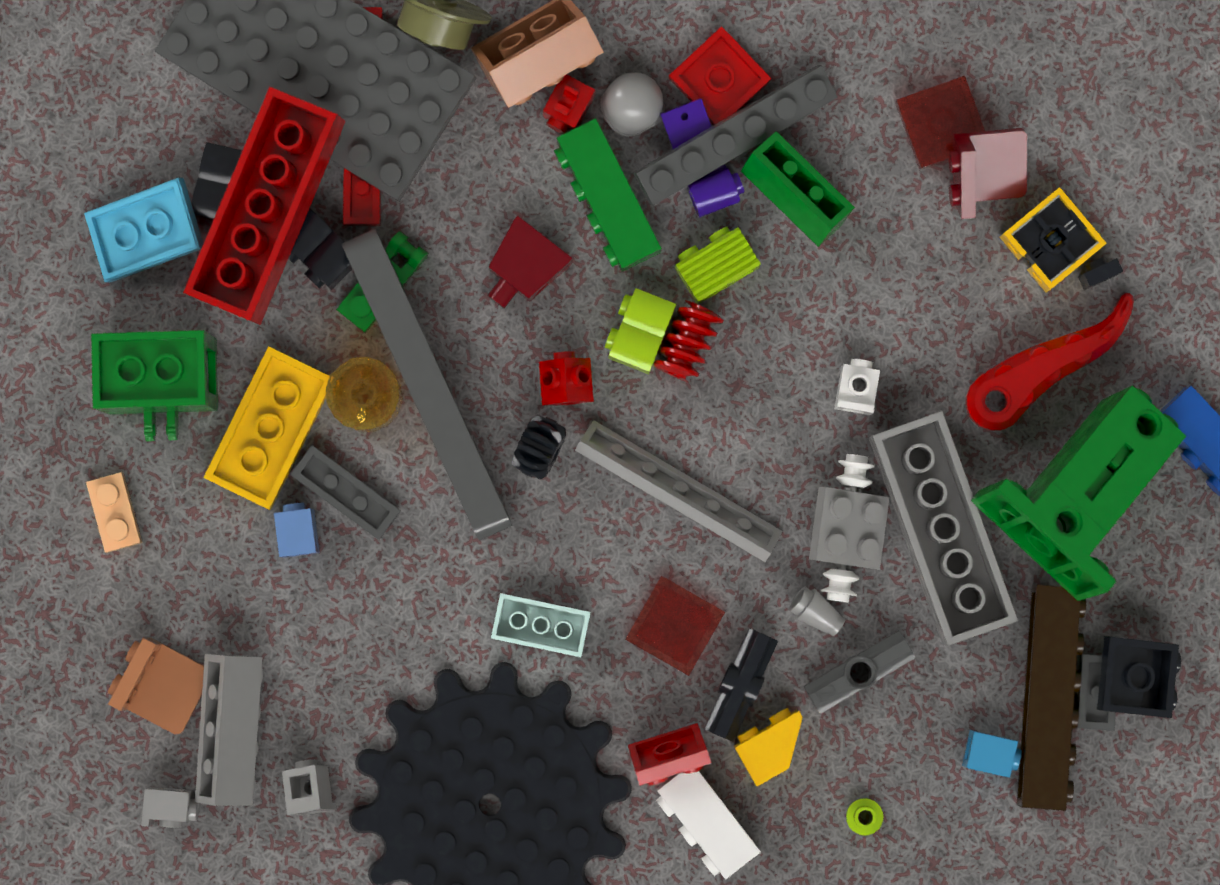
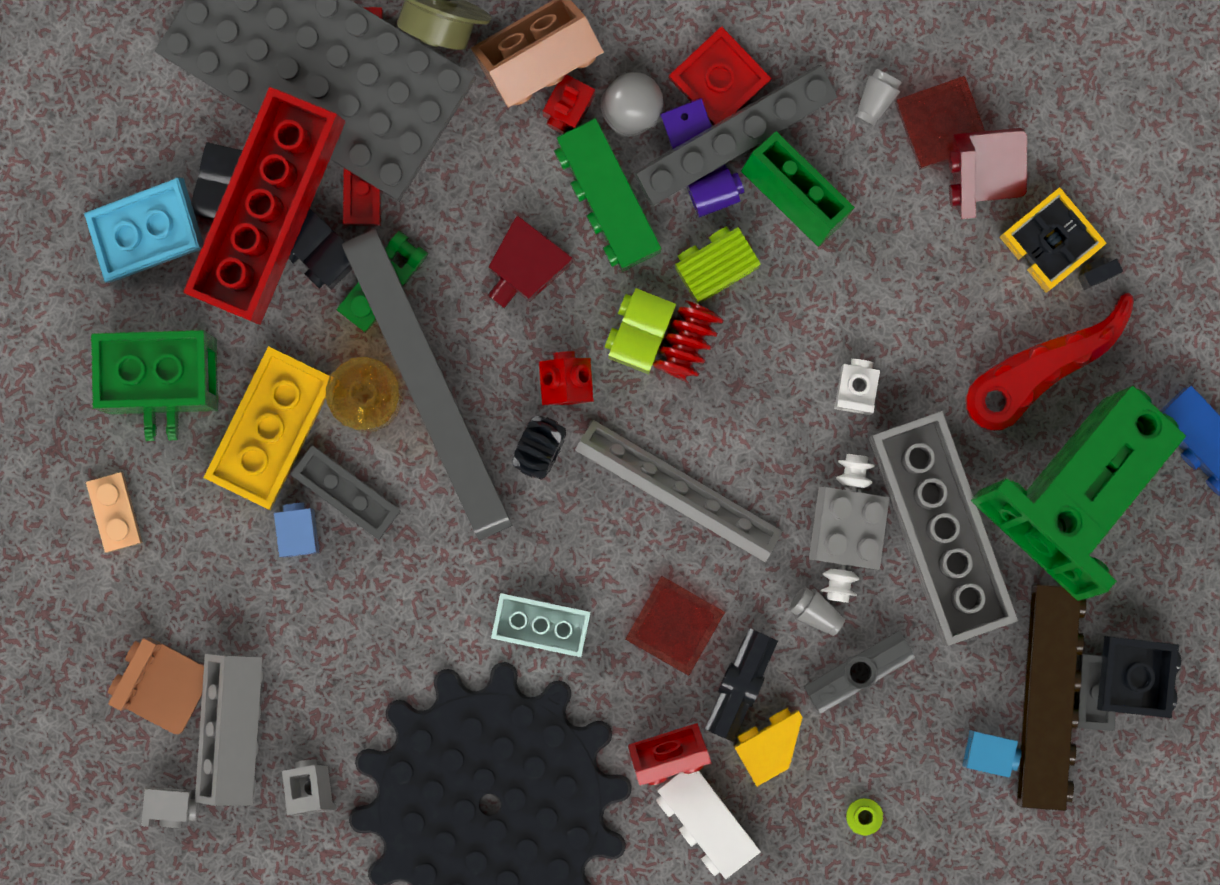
(877, 96): none -> light grey cone

